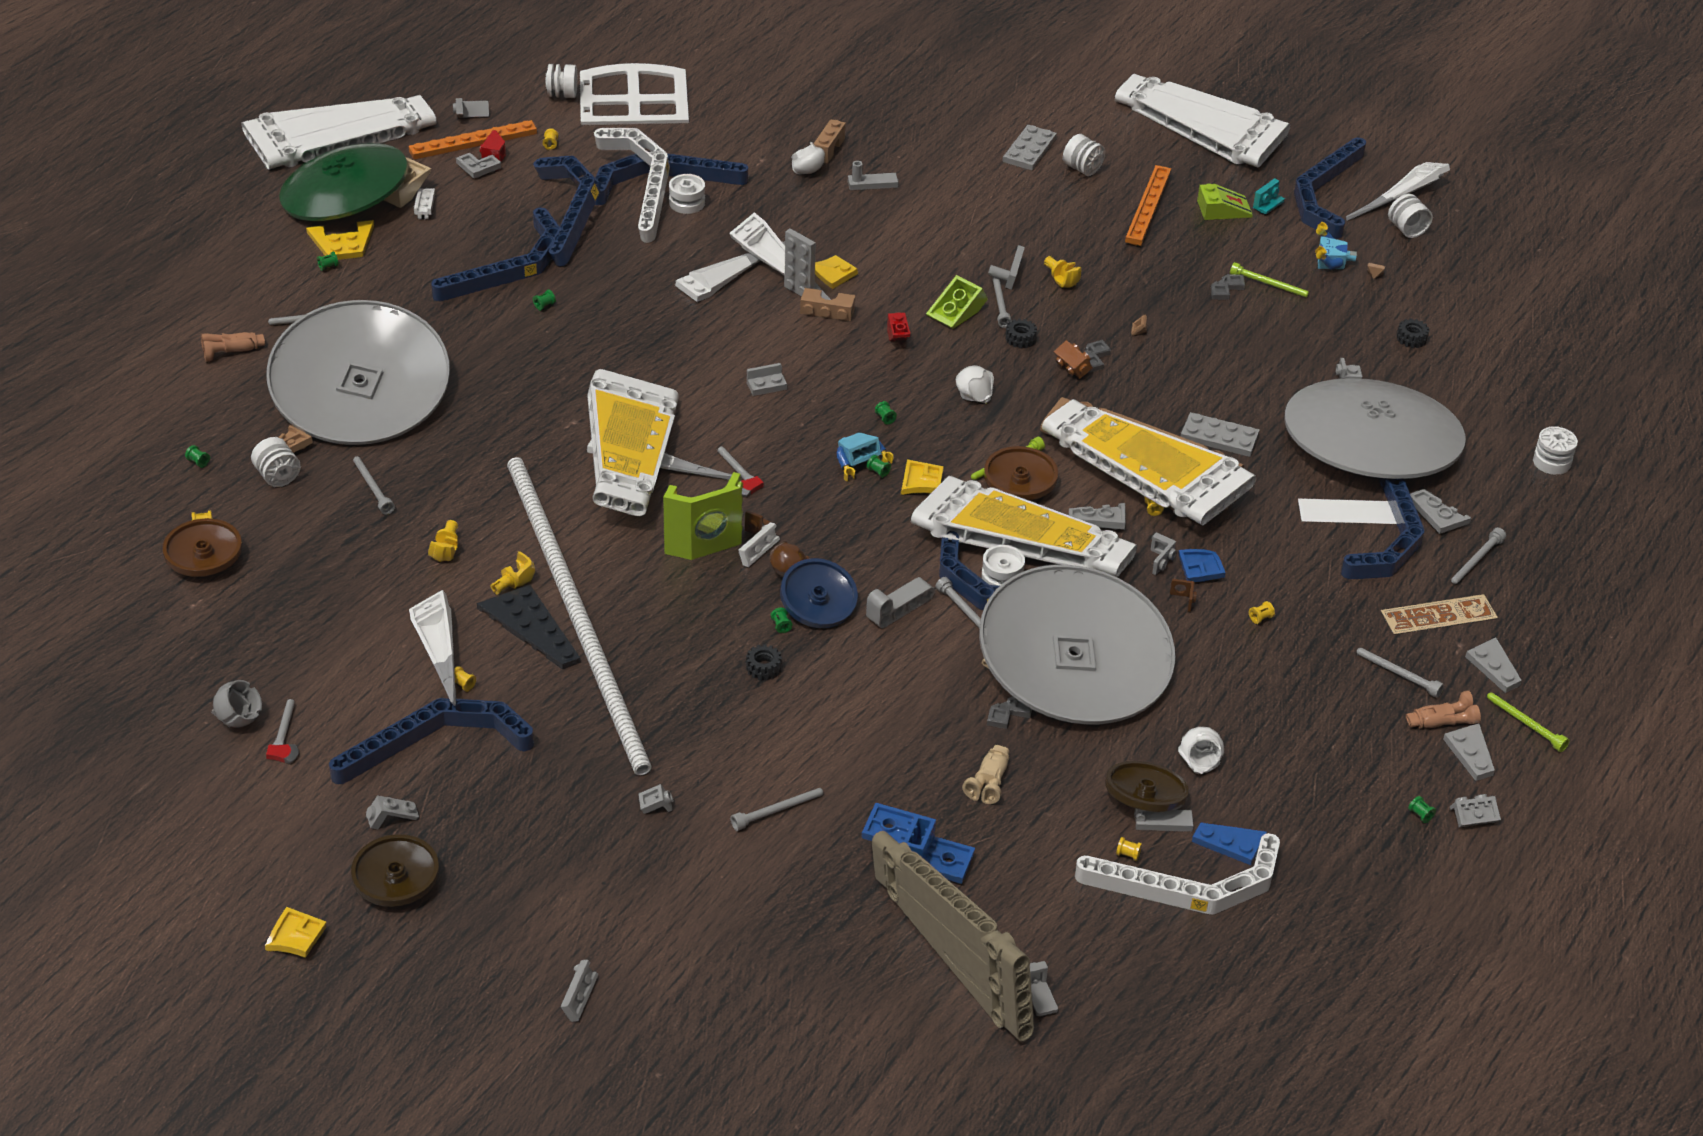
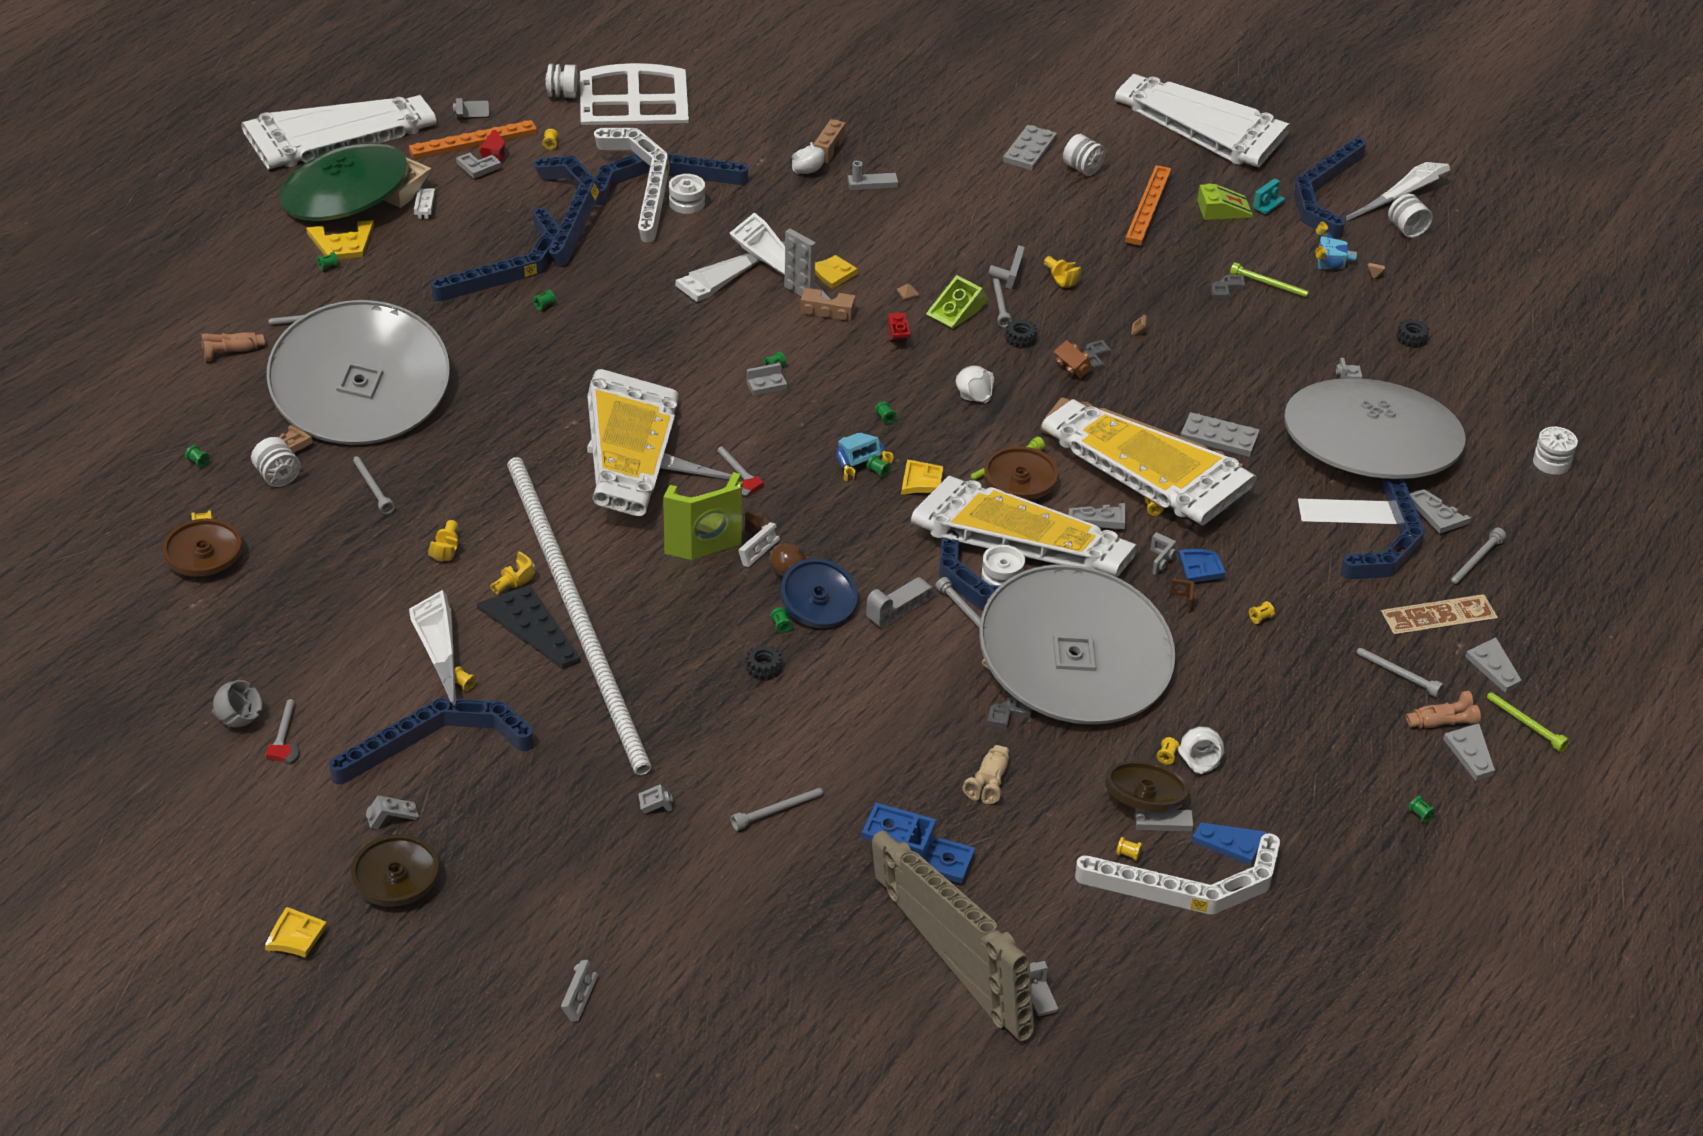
(778, 355): none -> green bush
(908, 292): none -> medium nougat slope
(1168, 751): none -> yellow bush
(1476, 811): light grey bracket -> none

